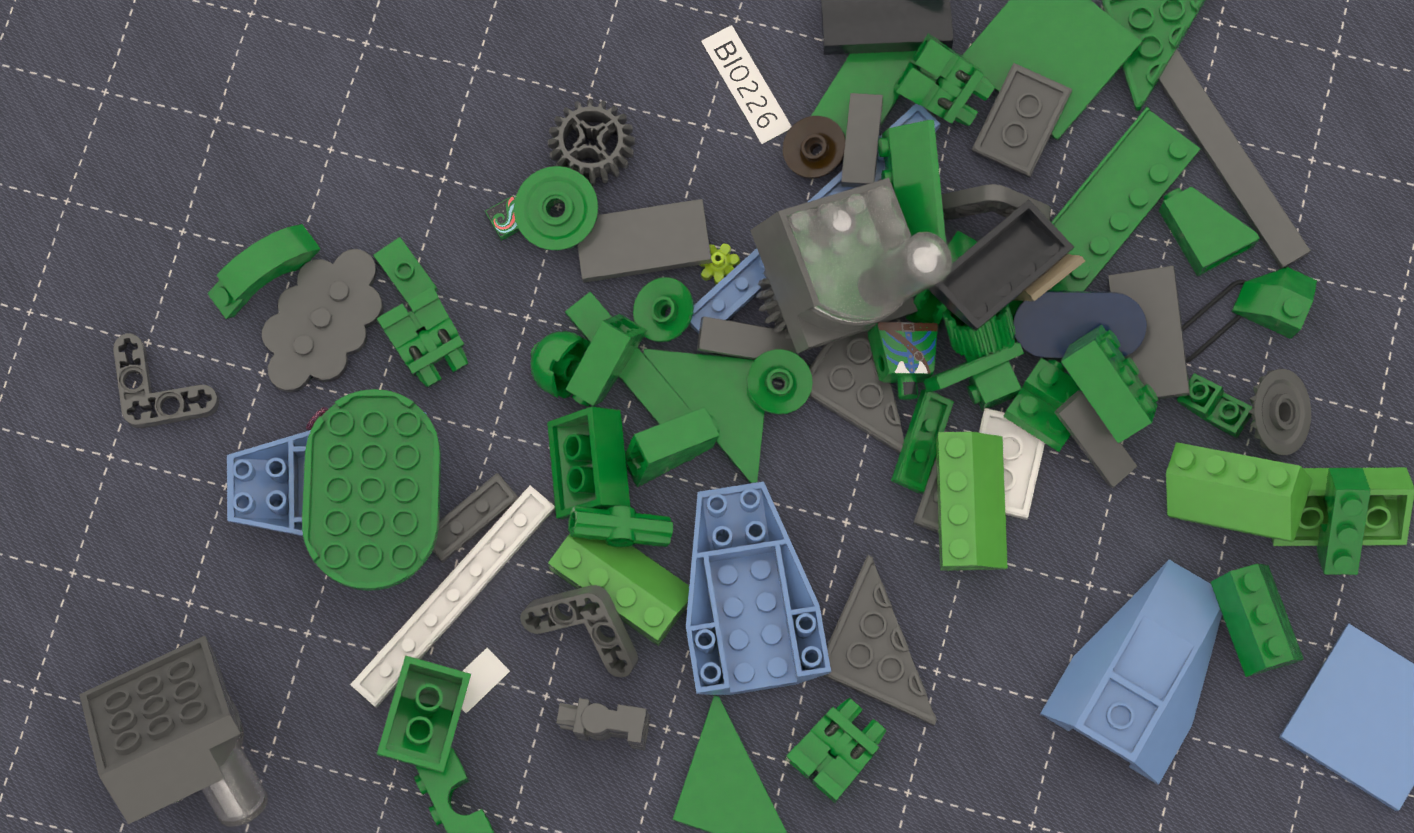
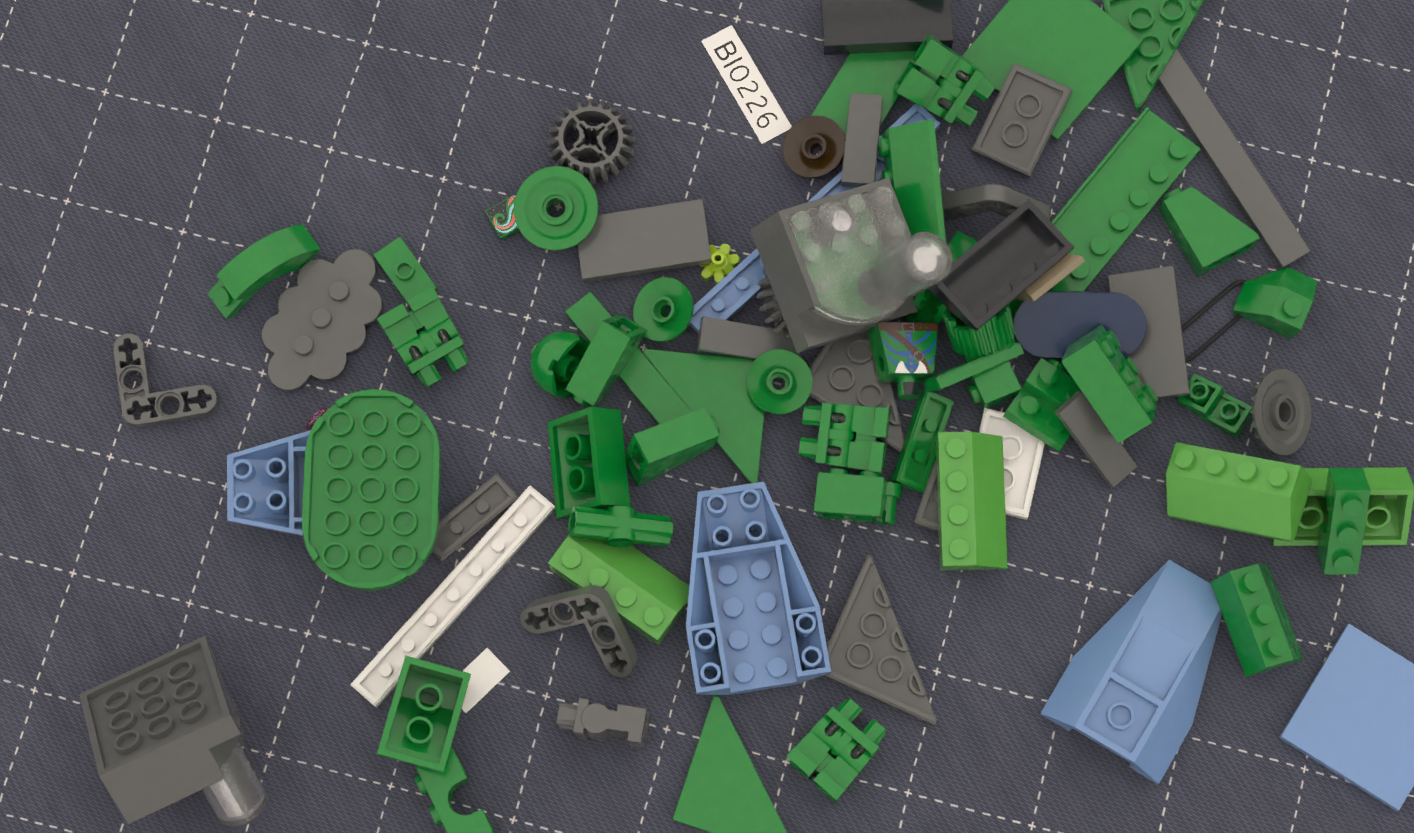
(856, 497): none -> green hinge
(864, 420): none -> green hips

